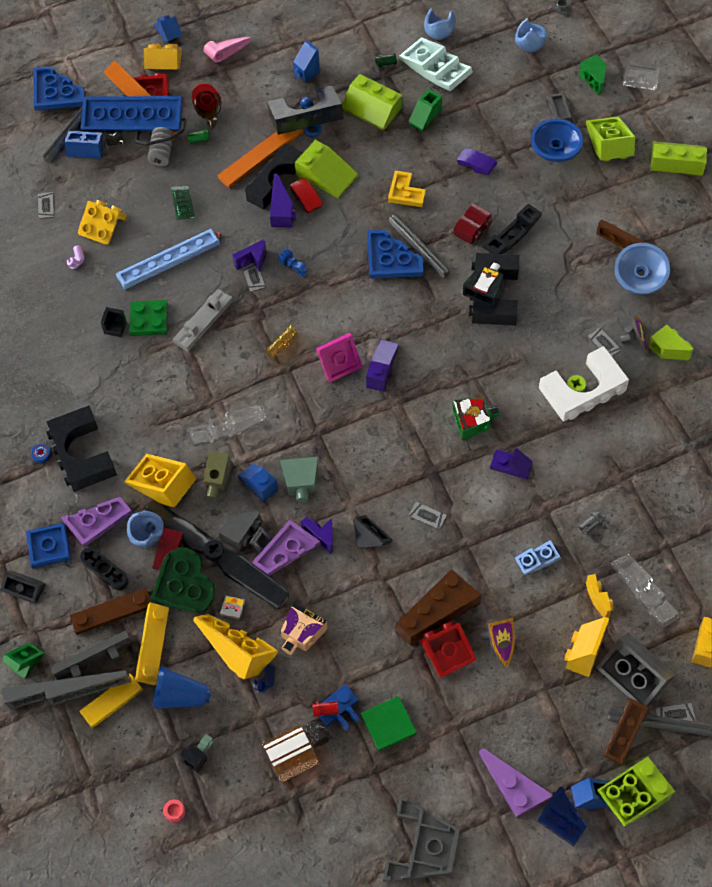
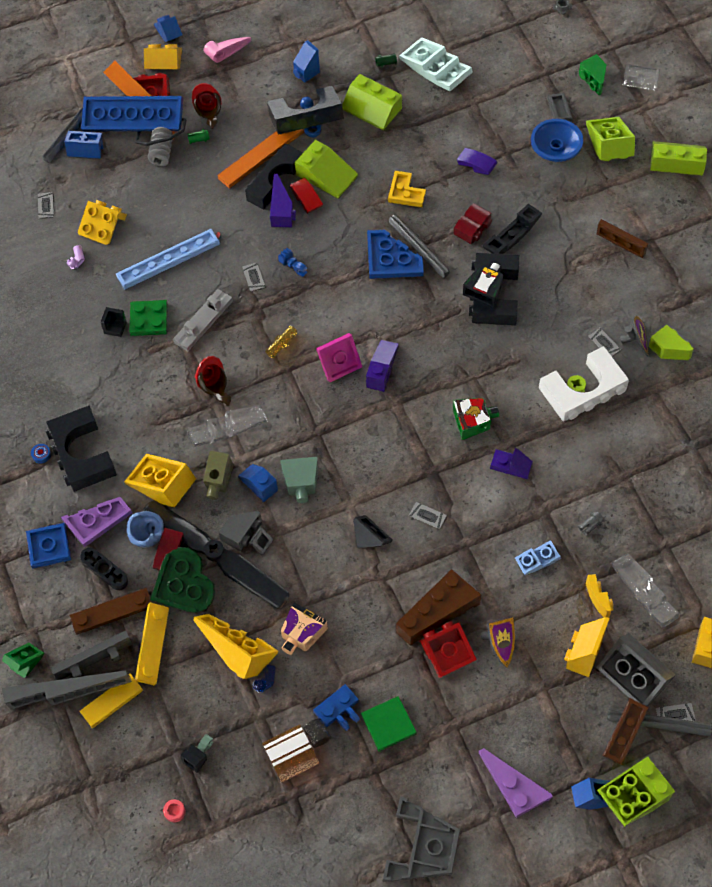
(22, 586): black slope -> none
(55, 90): blue plate -> none
(114, 138): clear smoke slope -> none
(178, 691): blue cone -> none
(182, 202): clear green slope -> none
(212, 379): none -> piece
(232, 607): light grey tile -> none
(252, 254): dark purple slope -> none
(285, 548): medium lavender wing -> none
(323, 534): dark purple slope -> none
(327, 708): red pin -> none
(426, 109): green slope -> none
(437, 27): medium blue piece -> none
(530, 36): medium blue piece -> none
(562, 818): clear blue wing -> none
(645, 259): medium blue dish -> none

